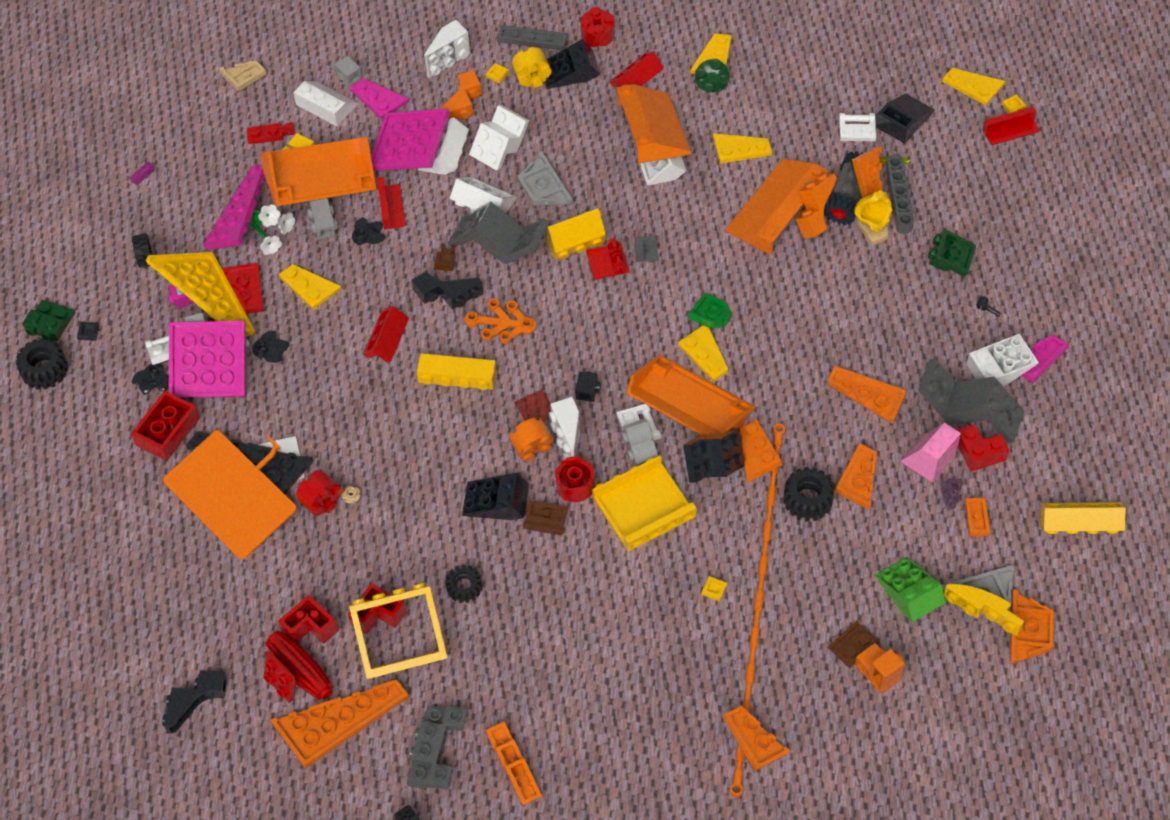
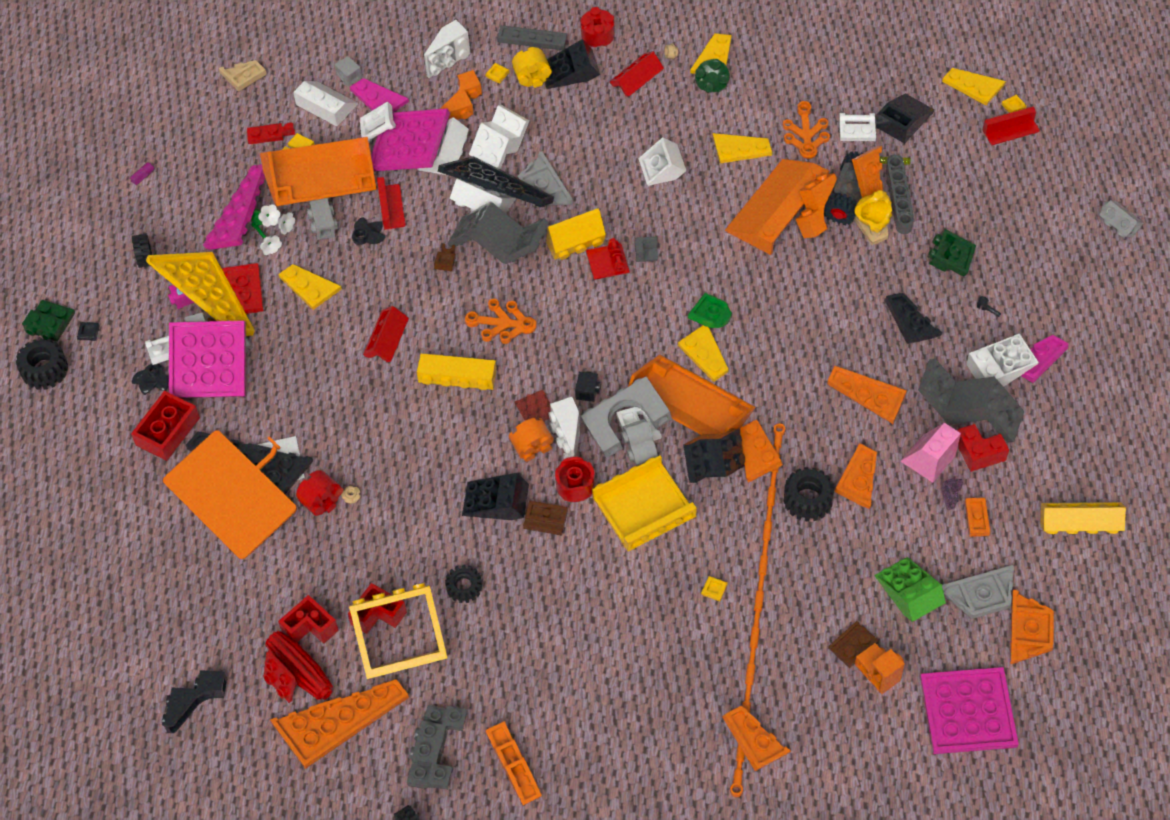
(272, 346): black plate -> none
(375, 118): none -> white plate
(453, 292): black arch -> none
(492, 178): none -> black wing
(639, 395): none -> light grey arch
(652, 123): orange slope -> none
(670, 51): none -> tan plate
(806, 133): none -> orange plant
(909, 320): none -> black wing
(968, 710): none -> dark pink plate
(978, 601): yellow slope -> none
(1119, 217): none -> light grey brick

